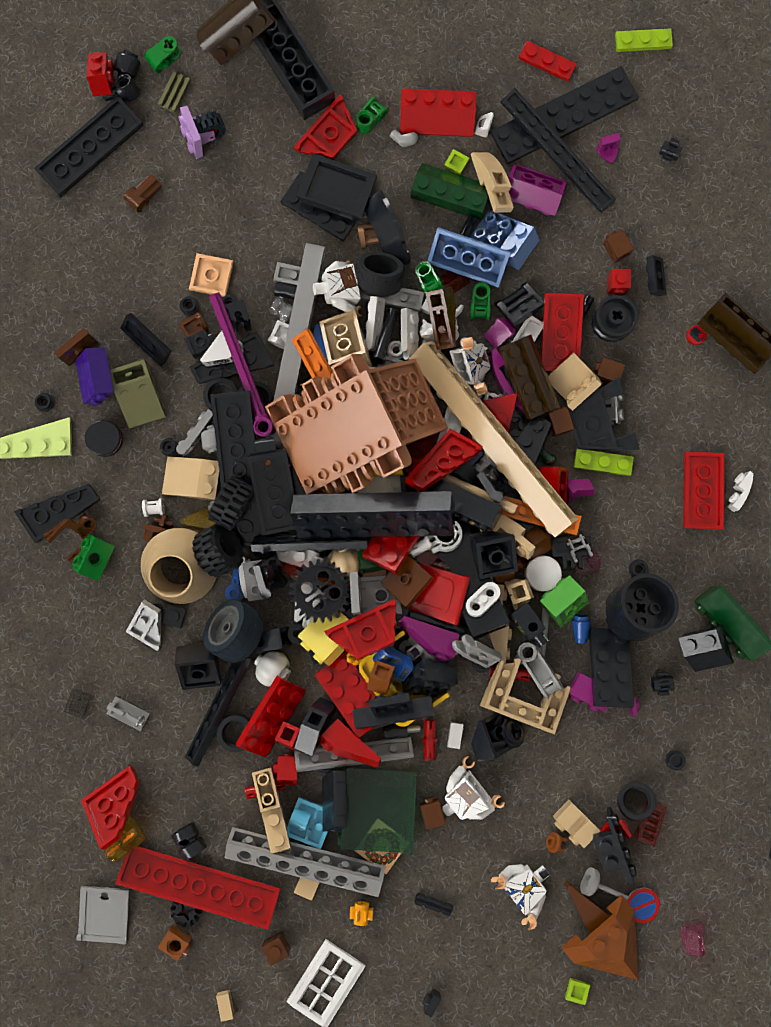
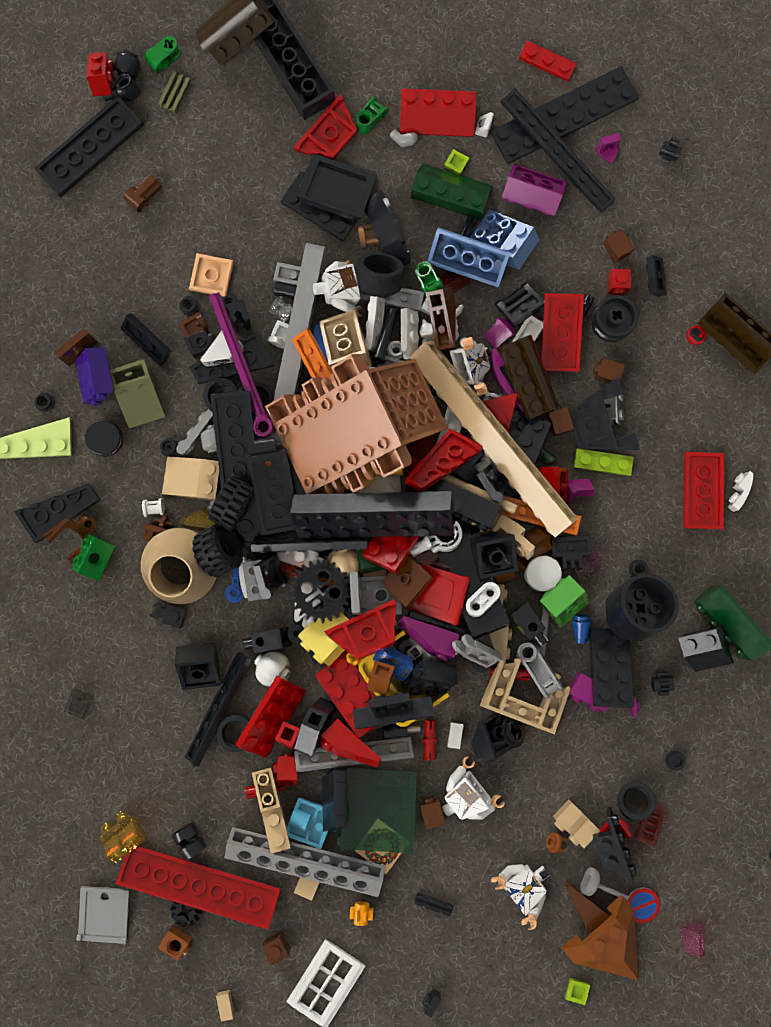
(110, 806): red plate -> none
(127, 713): light grey hinge -> none
(147, 625): wing -> none
(200, 129): plate -> none
(233, 631): black wheel -> none
(480, 305): green piece -> none
(495, 179): tan slope -> none
(520, 592): tan piece -> none
(571, 542): light grey piece -> none
(574, 381): tan bracket -> none
(643, 40): lime plate -> none

